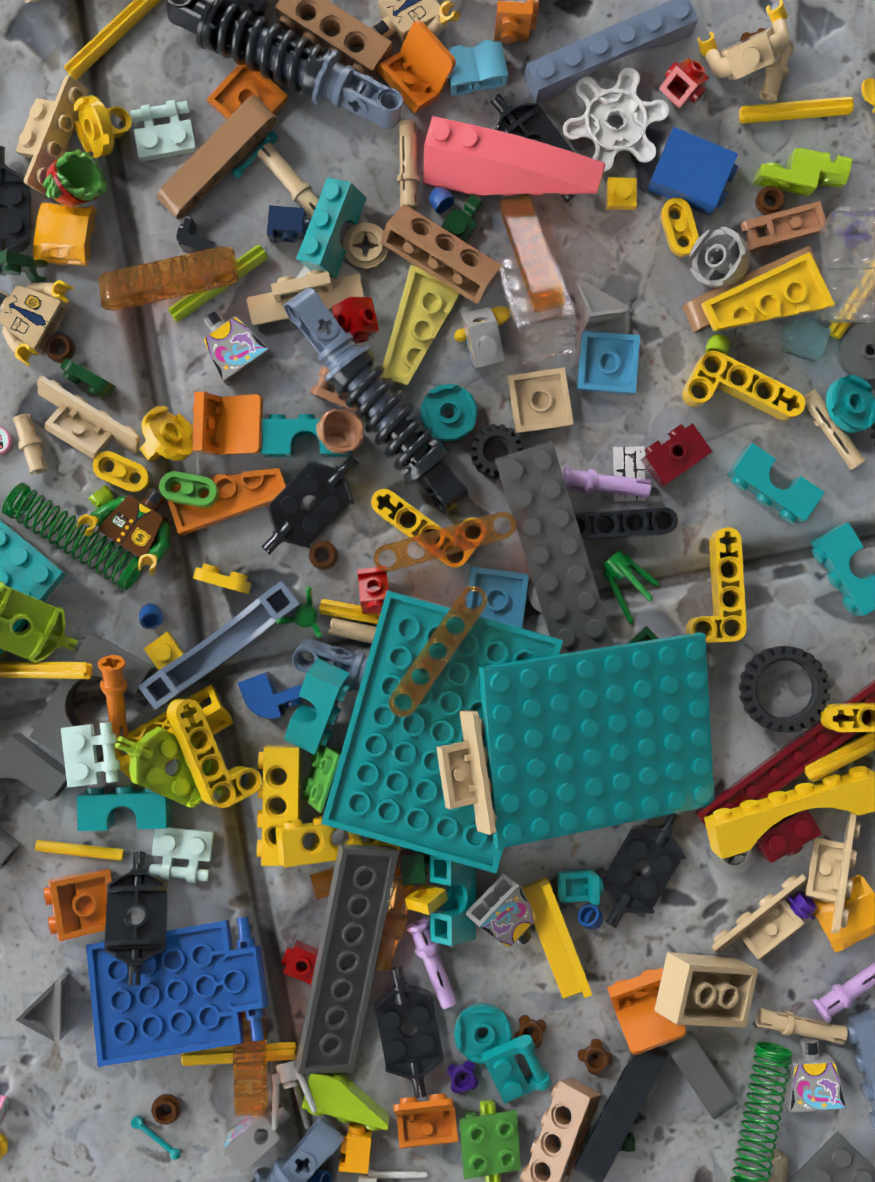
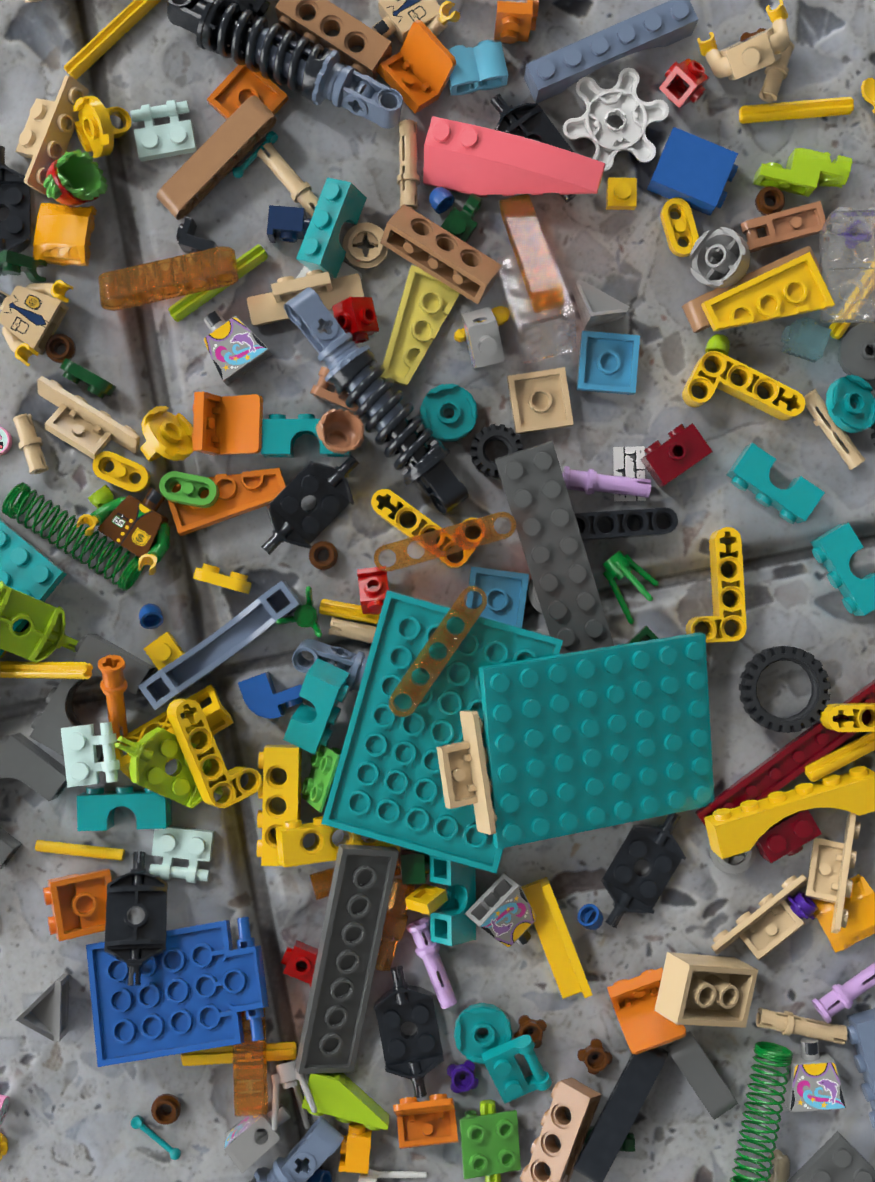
(579, 886): teal bracket -> none

